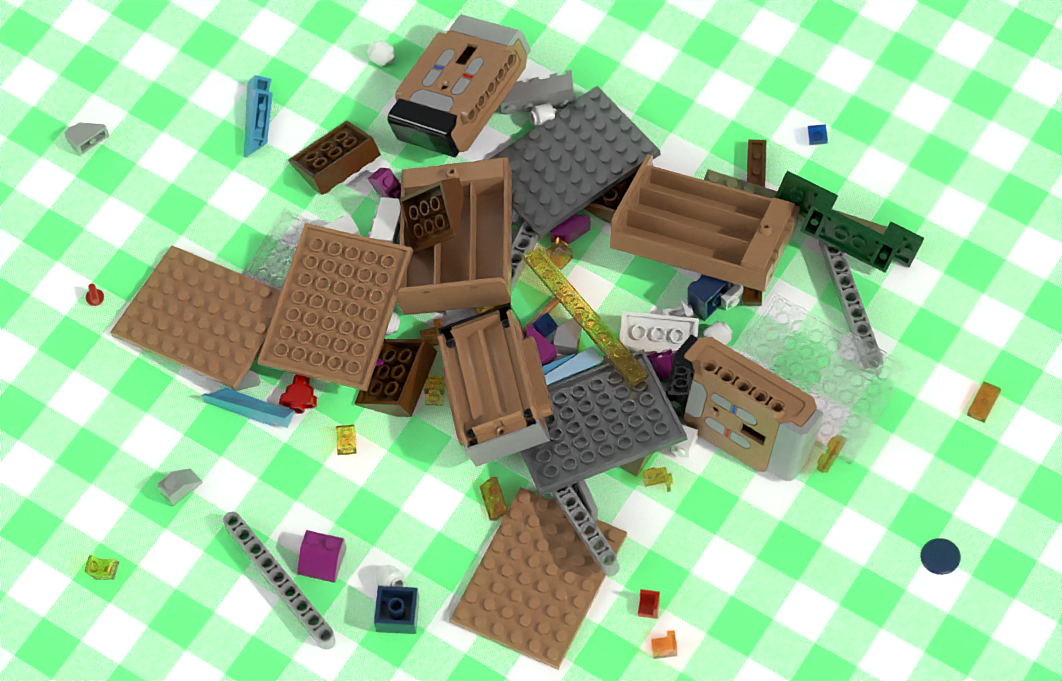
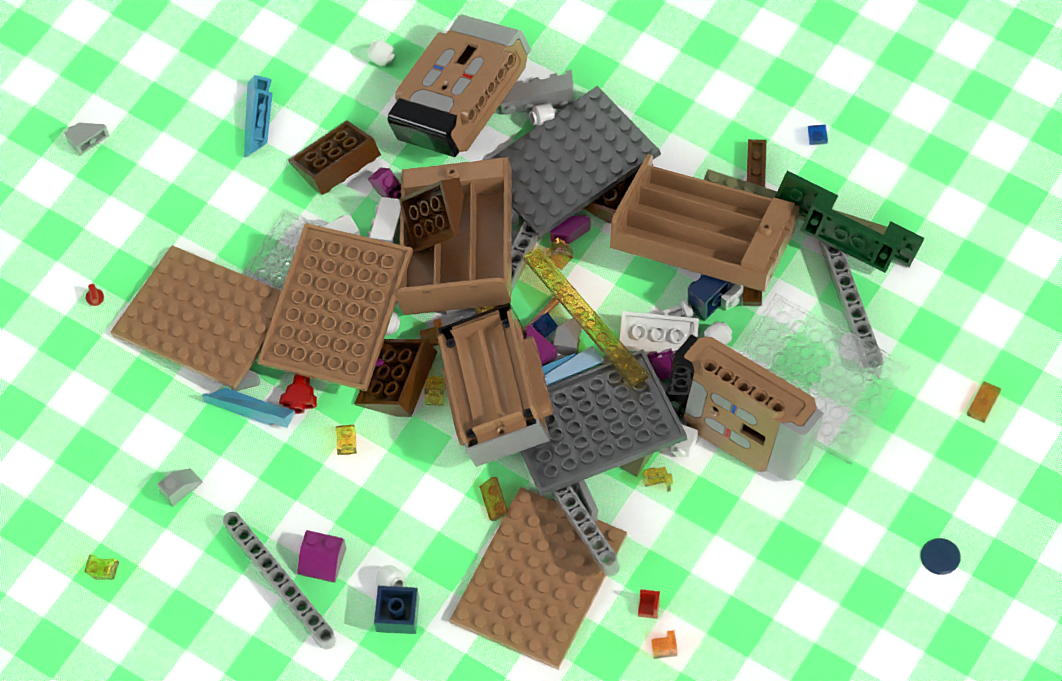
(826, 460): plate -> none

